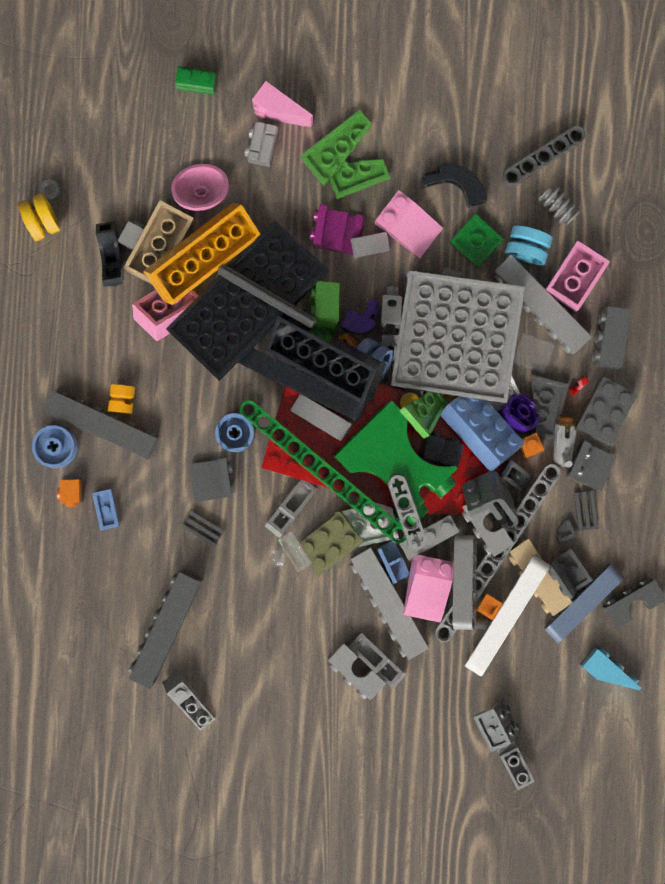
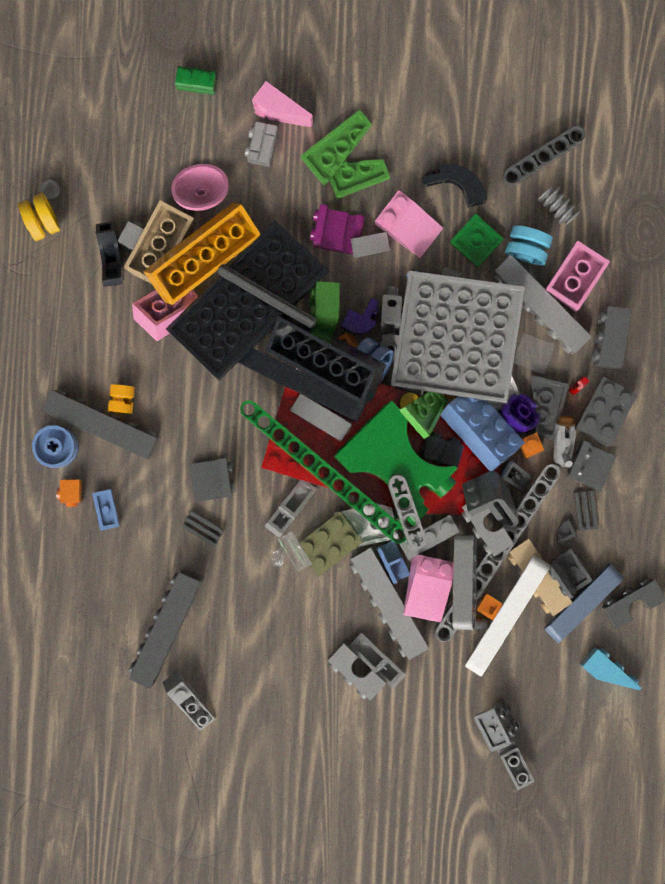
(229, 442): medium blue brick -> none

